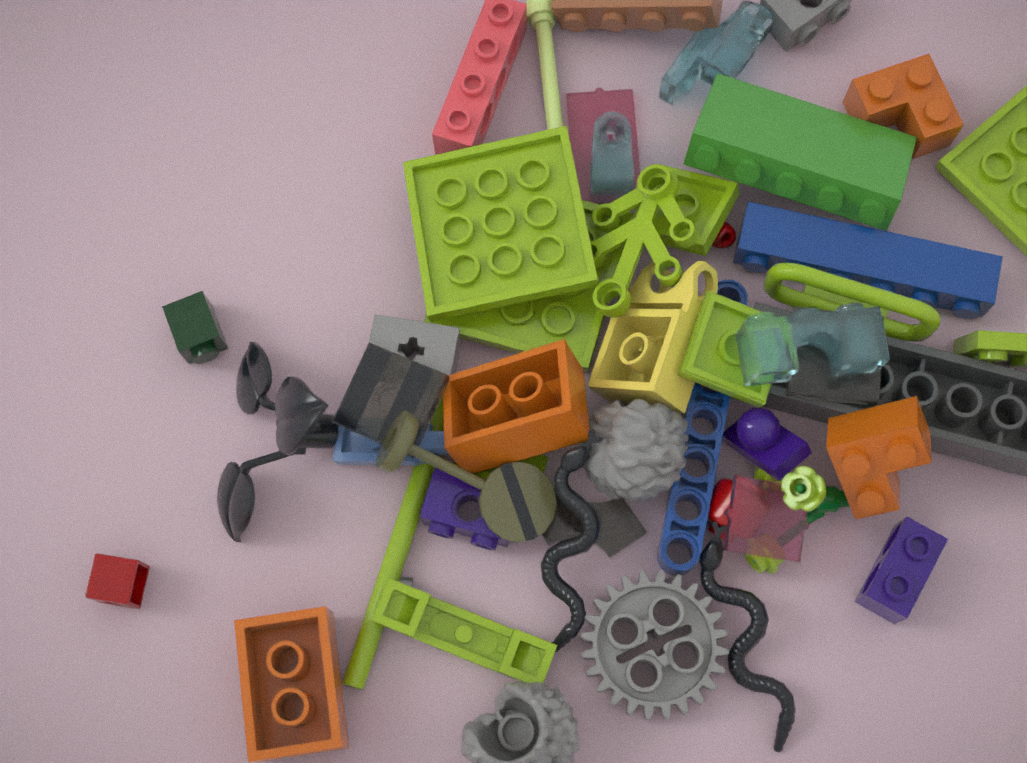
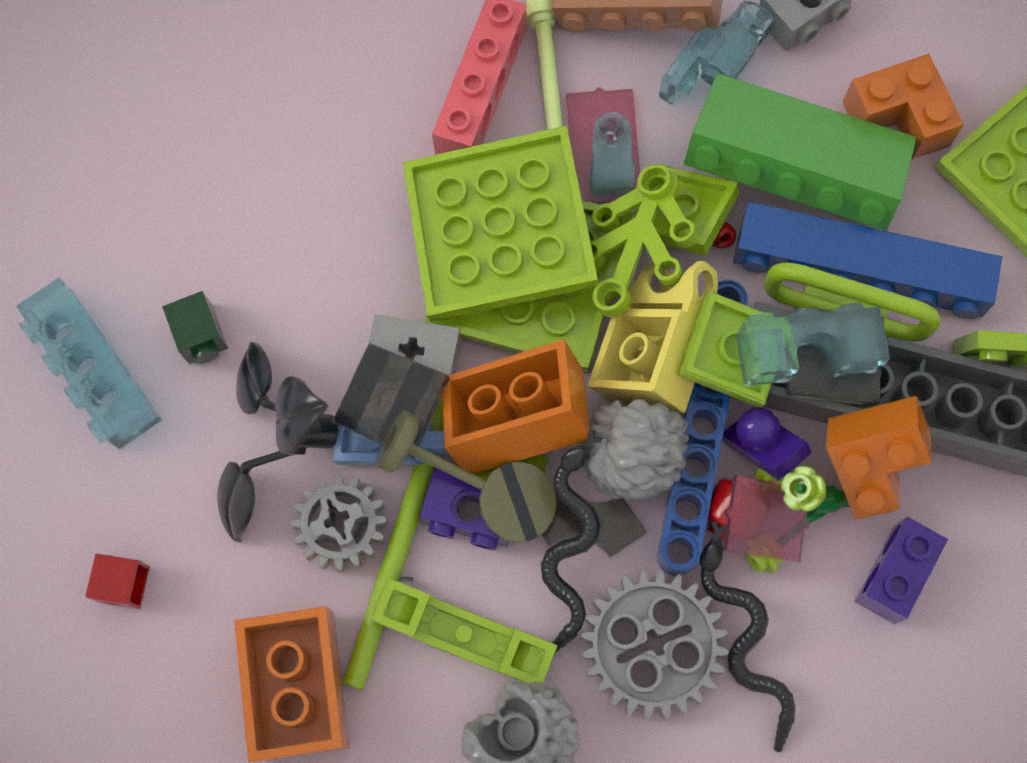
(59, 307): none -> clear light blue brick
(354, 514): none -> light grey gear

